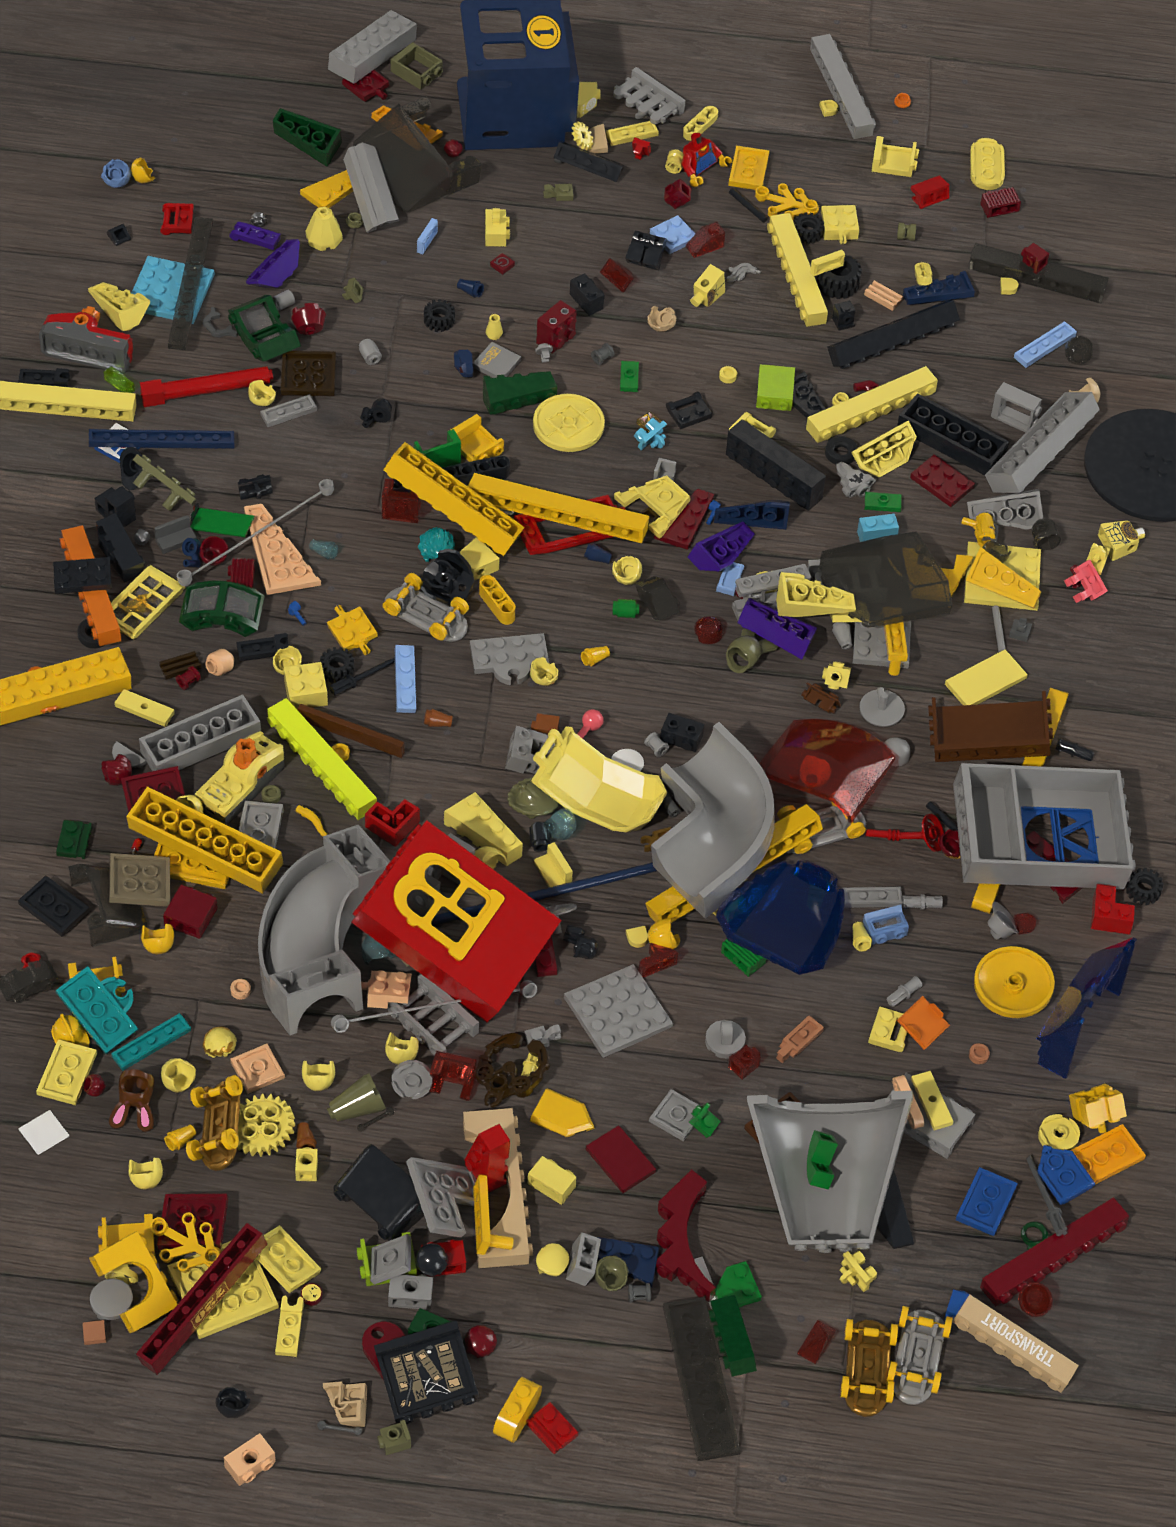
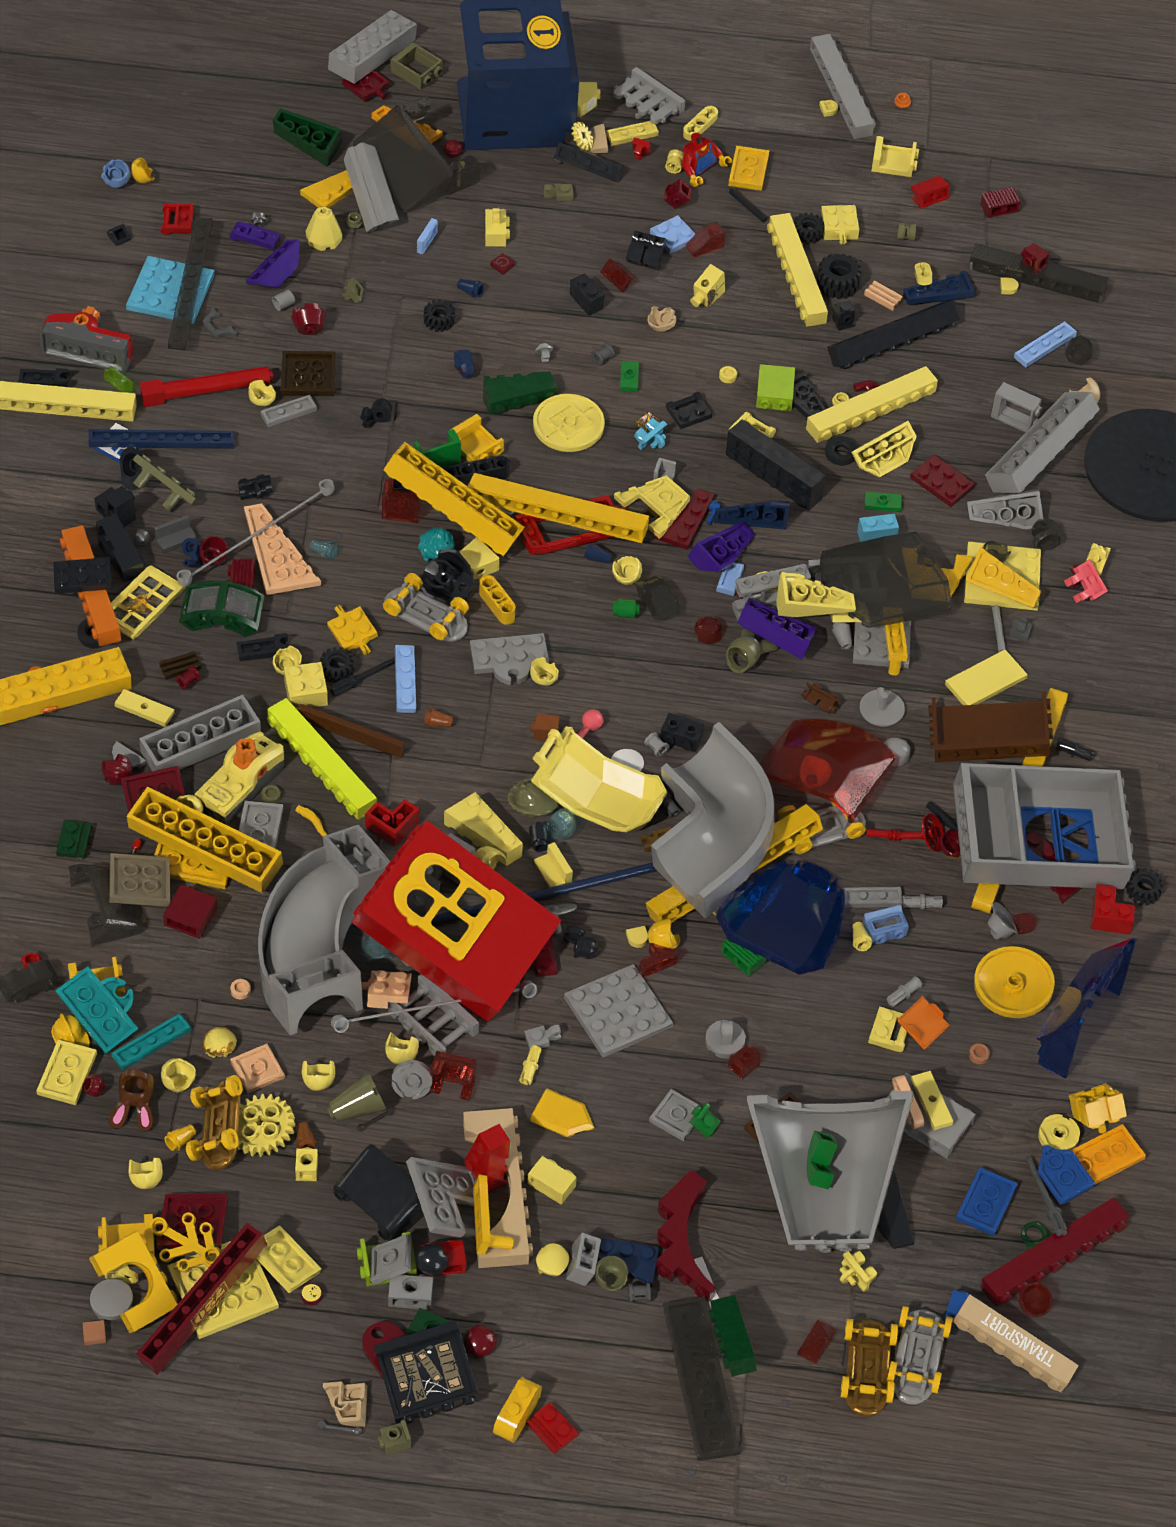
(43, 1132): white sticker -> none
(53, 906): black plate -> none
(120, 306): light yellow wedge -> none
(158, 940): yellow hair -> none
(220, 521): green piece -> none
(220, 662): light nougat head -> none
(232, 1402): black hair -> none
(255, 1449): light nougat brick -> none
(261, 328): dark green window -> none
(289, 1328): light yellow plate -> none
(293, 610): blue hand -> none
(342, 750): yellow tile -> none
(370, 351): light grey brick -> none
(494, 328): light yellow cone -> none
(496, 361): light grey tile -> none
(506, 1076): dark brown piece -> none
(519, 752): light grey brick -> none
(556, 325): dark red piece -> none
(591, 656): yellow cone -> none
(620, 1159): dark red tile -> none
(739, 271): light grey piece -> none
(740, 1282): green plate -> none
(799, 1038): nougat hinge -> none
(806, 205): yellow plant -> none
(827, 262): light yellow tile -> none
(841, 670): light yellow brick -> none
(854, 481): light grey rock -> none
(953, 434): black brick -> none
(984, 528): yellow piece -> none
(987, 164): light yellow tile -> none
(1120, 538): light yellow torso -> none

